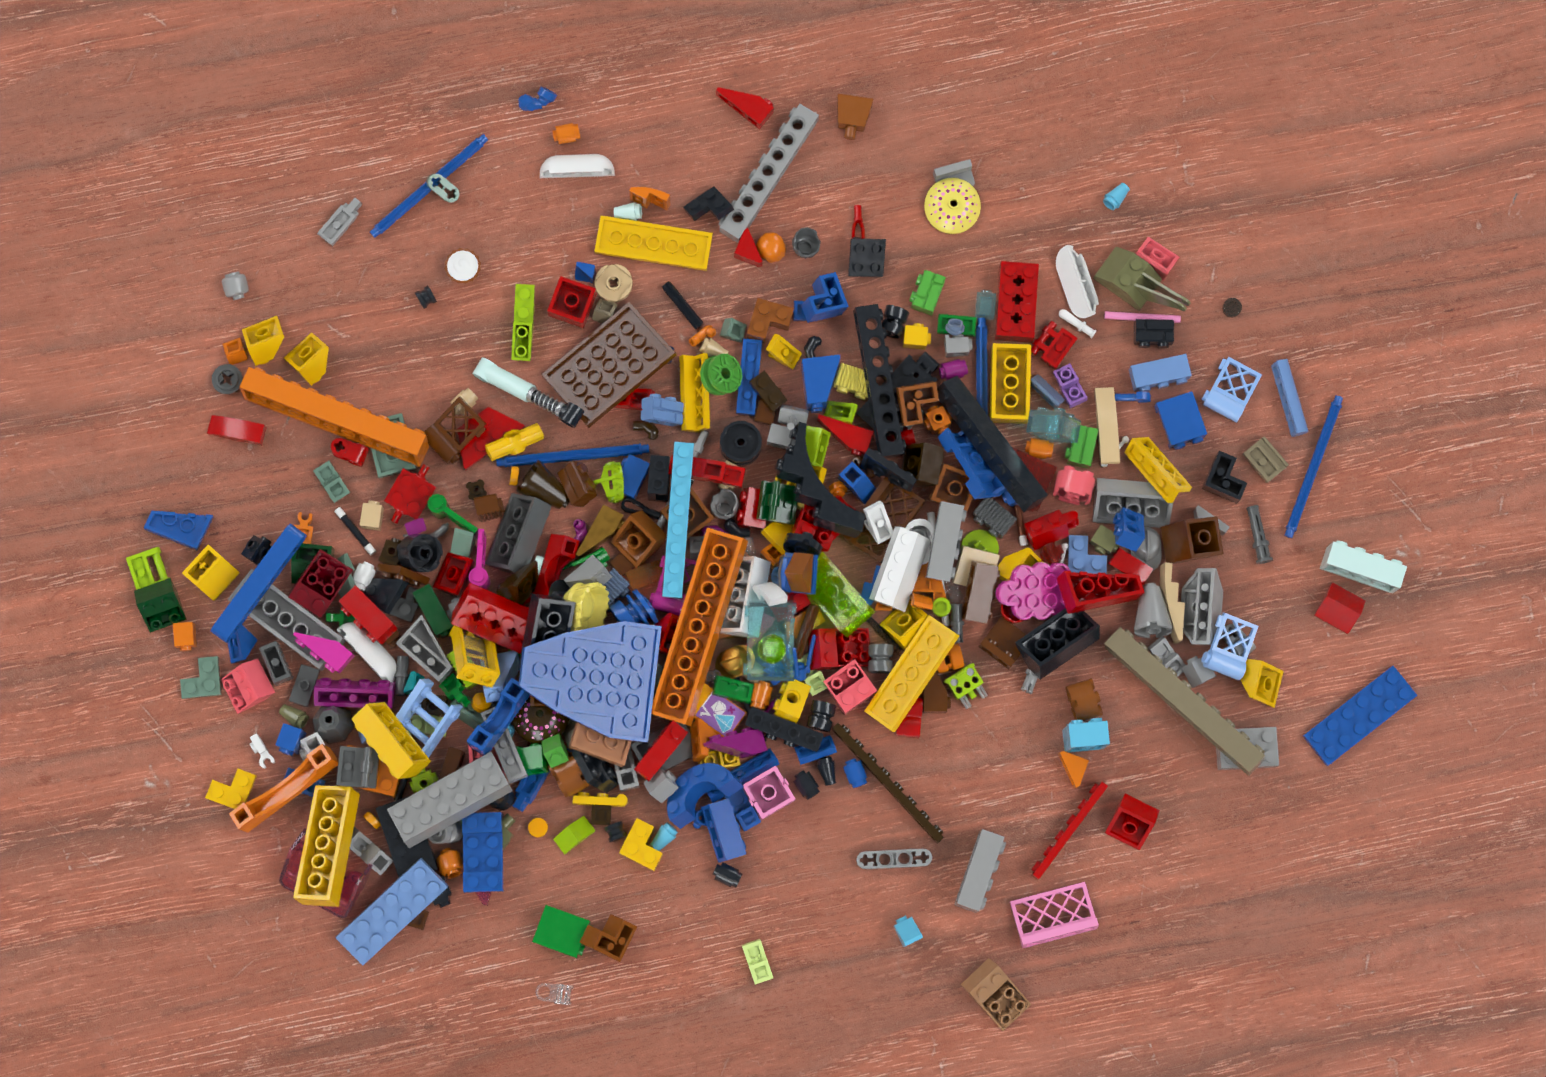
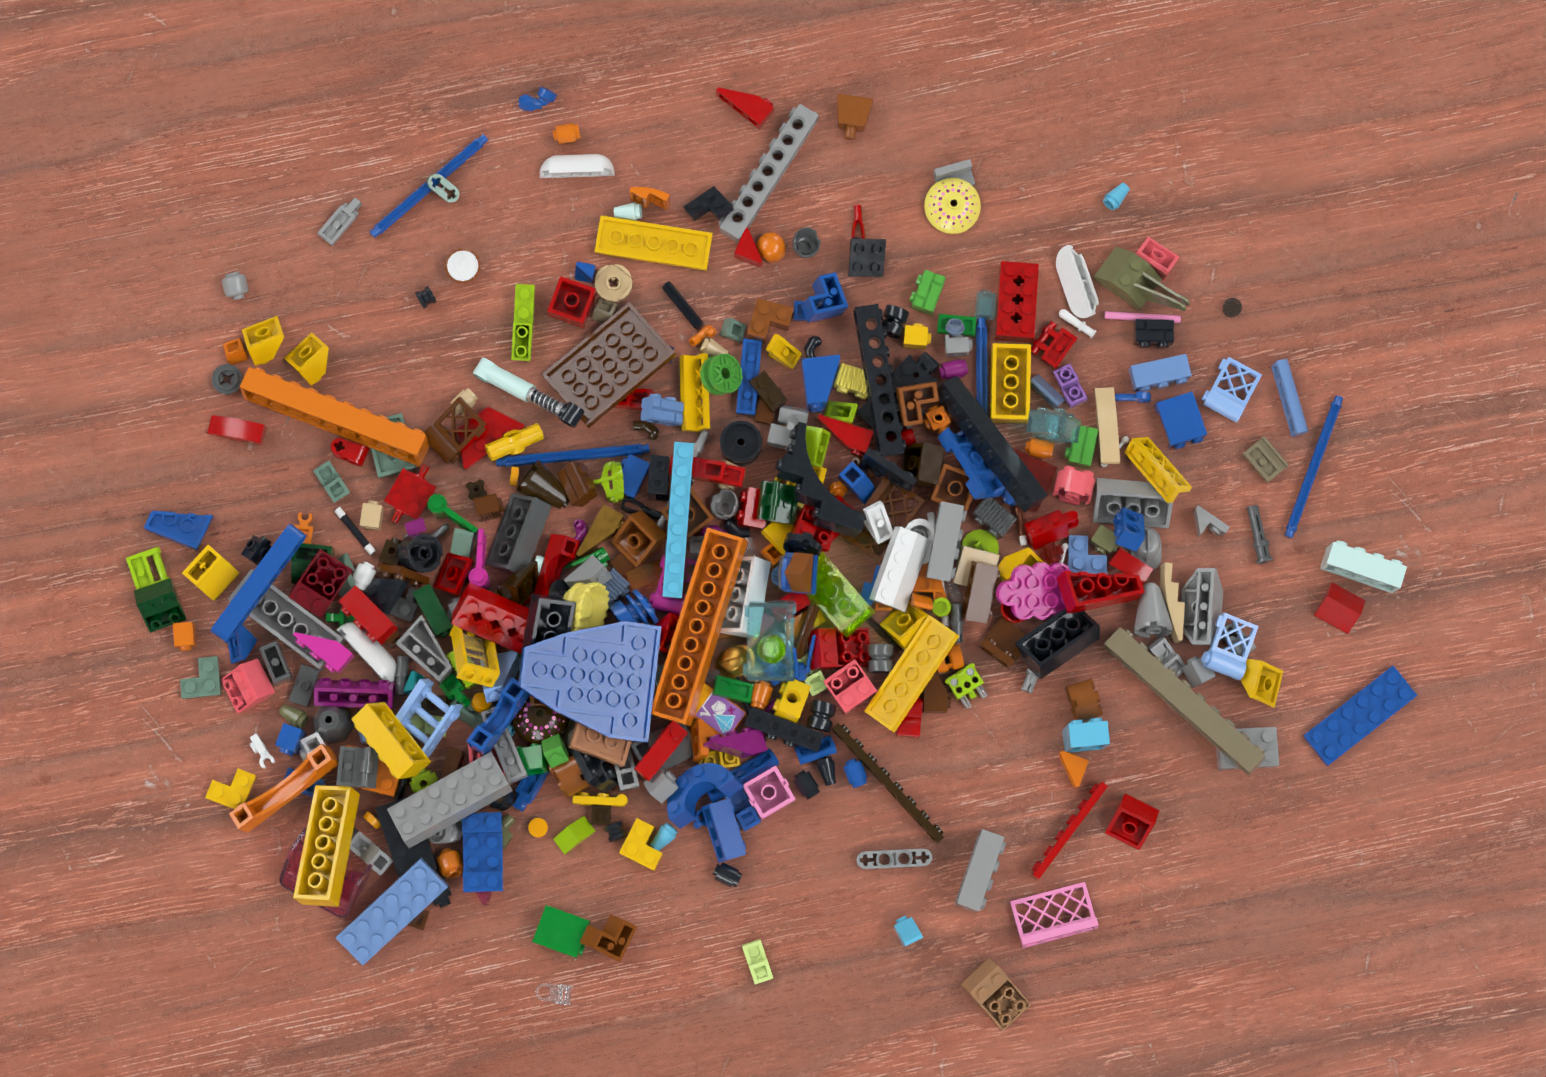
(770, 593): white slope -> none
(1192, 540): reddish brown slope -> none
(1219, 479): black brick -> none

